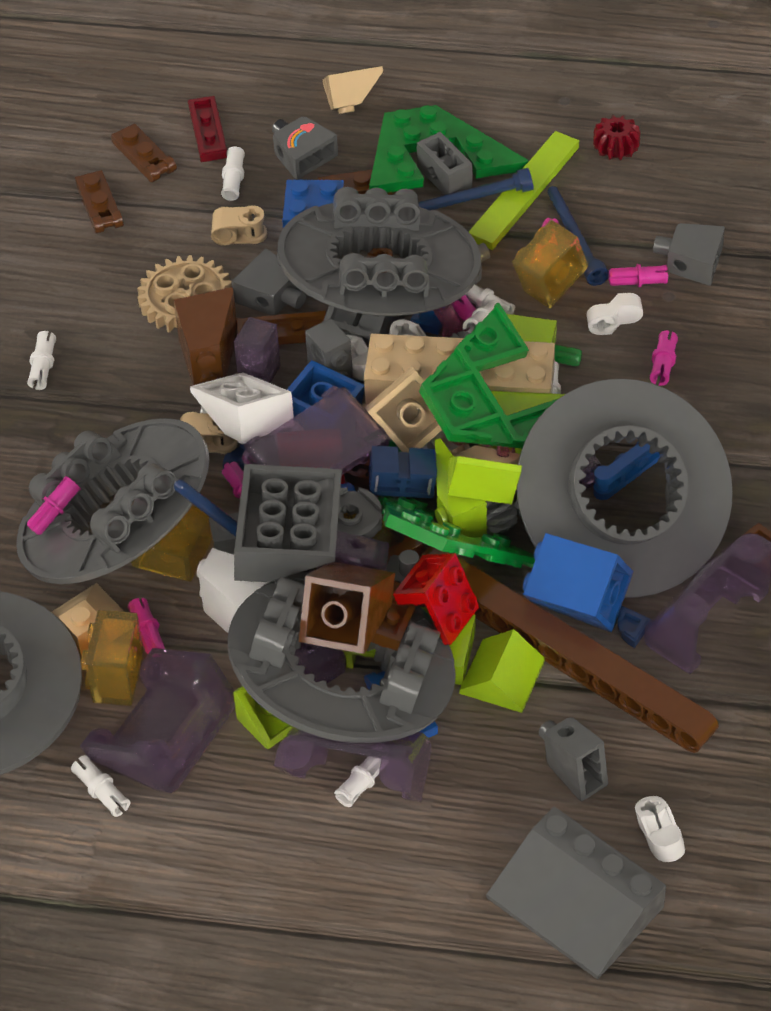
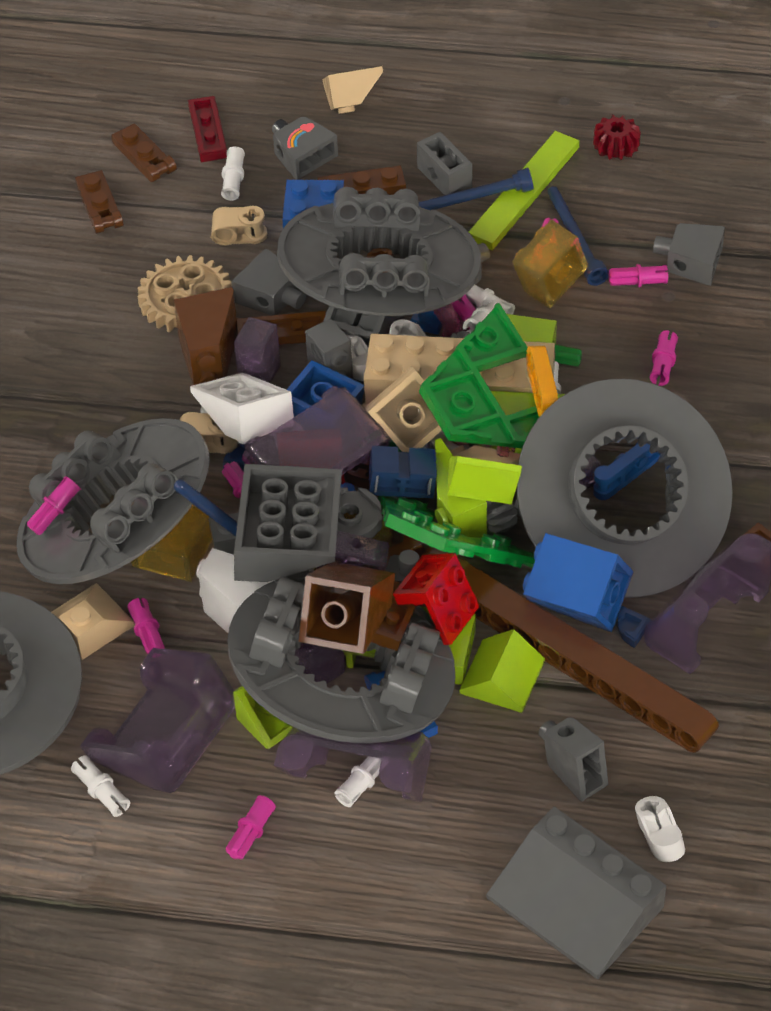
(41, 360): white pin -> none
(113, 657): clear yellow brick -> none
(250, 827): none -> dark pink axle
(404, 128): green wing -> none
(541, 378): none -> light orange beam
(606, 318): white piece -> none

